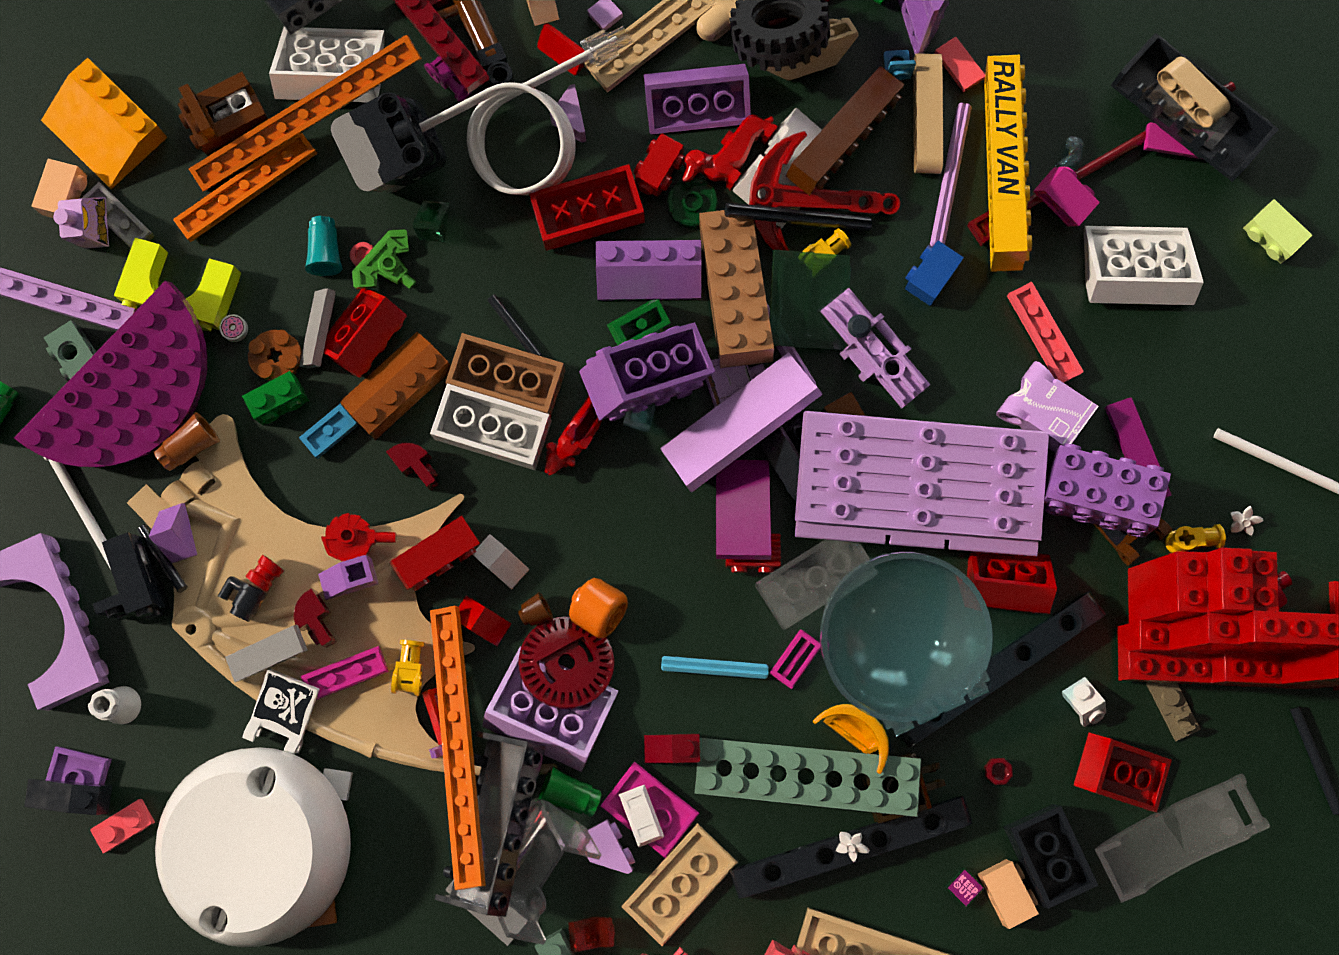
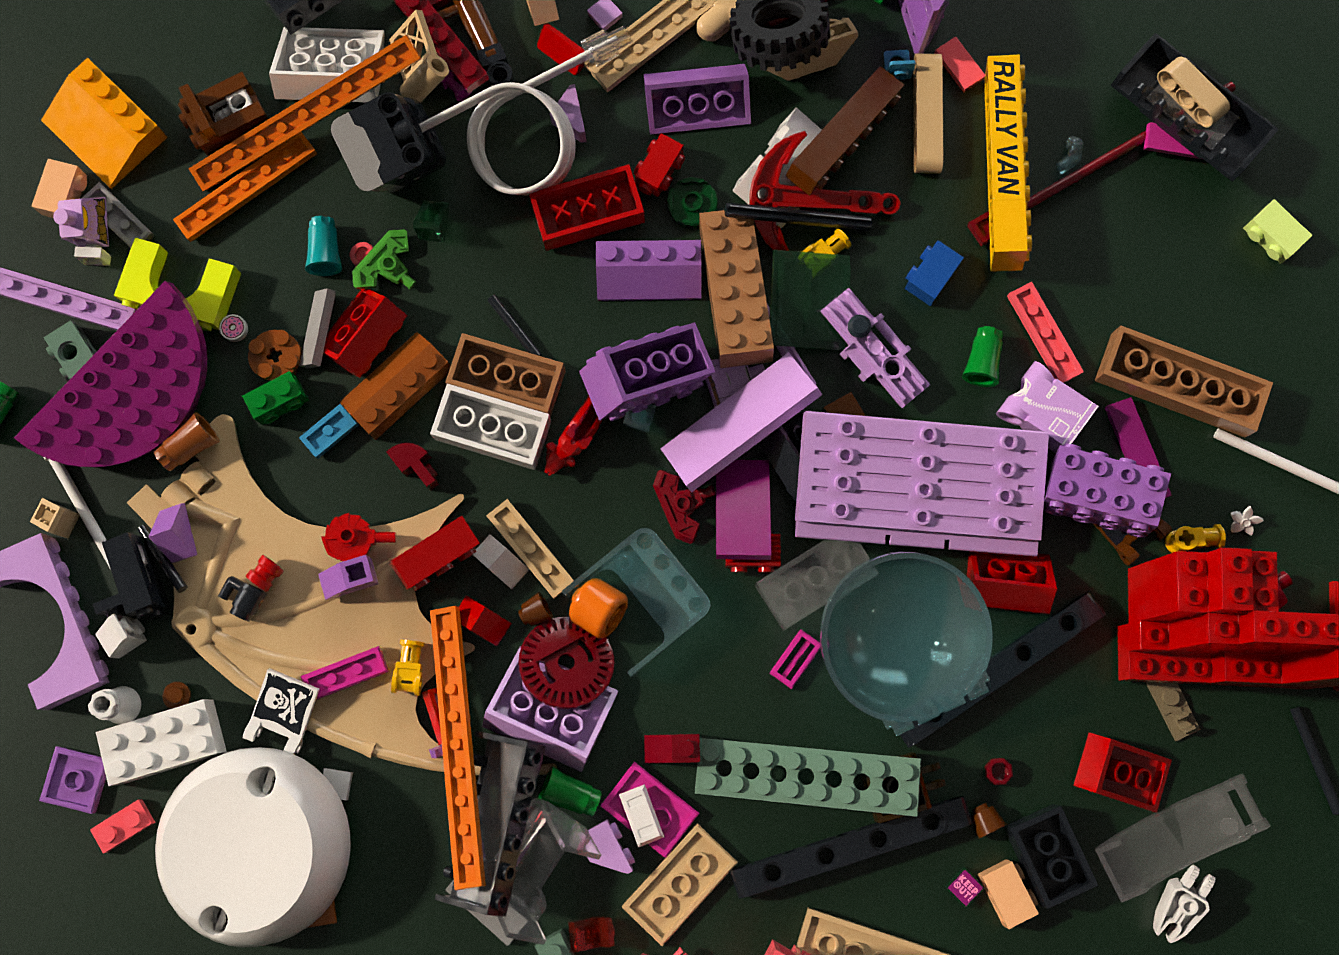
(54, 518): none -> tan slope
(68, 796): black slope -> none
(92, 255): none -> plate
(120, 635): none -> white slope
(161, 742): none -> white brick
(176, 694): none -> reddish brown plate
(266, 653): light grey tile -> none
(309, 614): dark red brick -> none
(430, 69): none -> tan piece
(530, 548): none -> tan plate
(639, 322): green brick -> none
(657, 583): none -> clear light blue windscreen
(680, 504): none -> dark red piece
(714, 667): medium azure axle -> none
(731, 157): red animal -> none
(851, 845): white plant -> none
(859, 729): light orange piece -> none
(951, 173): lavender axle -> none
(984, 358): none -> green plant
(986, 820): none -> reddish brown hat
(1066, 196): dark pink brick -> none
(1085, 702): white bracket -> none
(1141, 265): white slope -> none
(1182, 904): none -> white hinge
(1184, 382): none -> medium nougat brick

